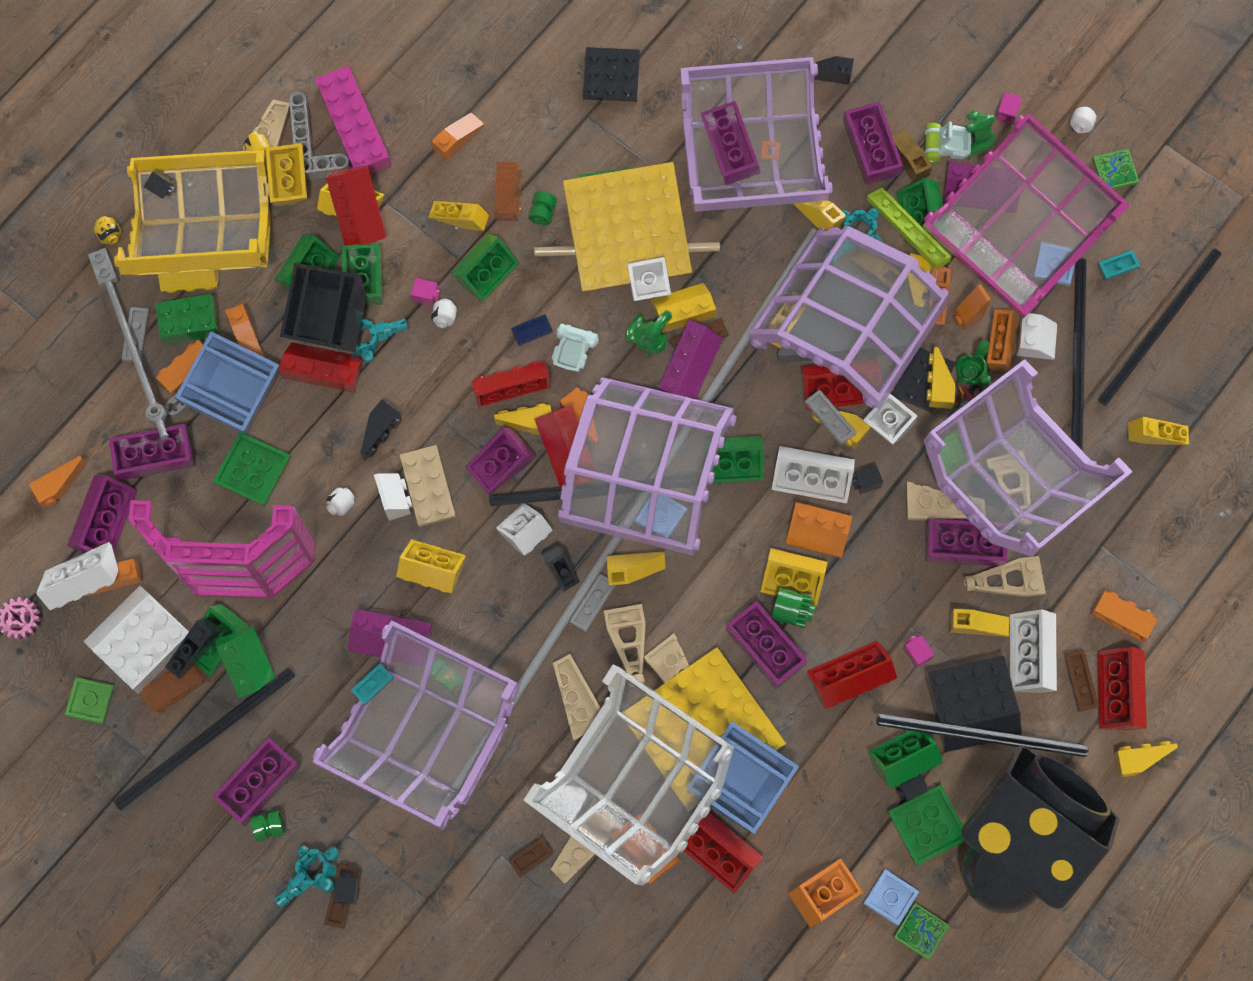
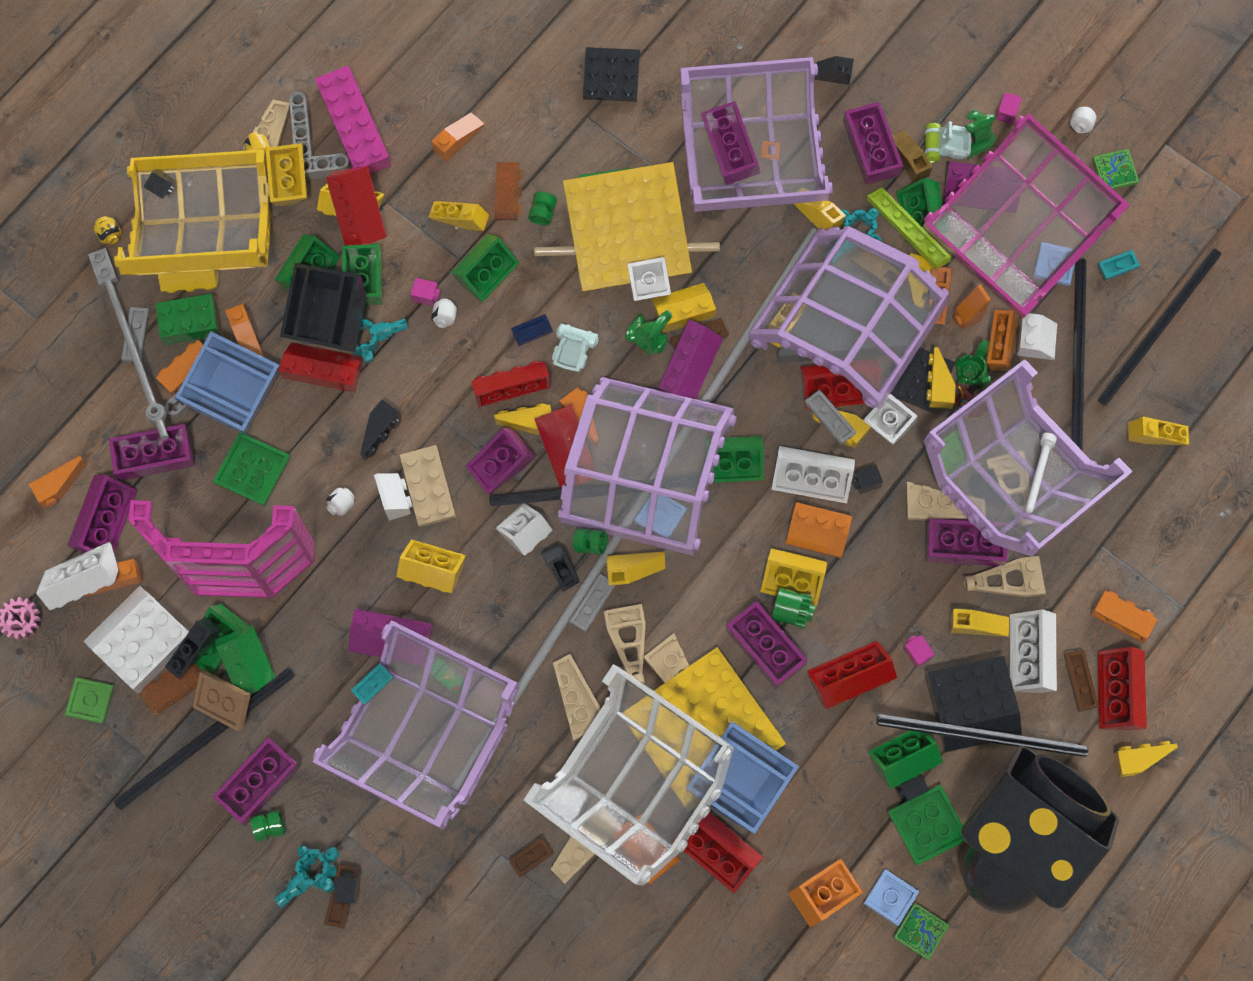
(221, 700): none -> medium nougat plate
(590, 541): none -> green wheel
(1047, 443): none -> white piece

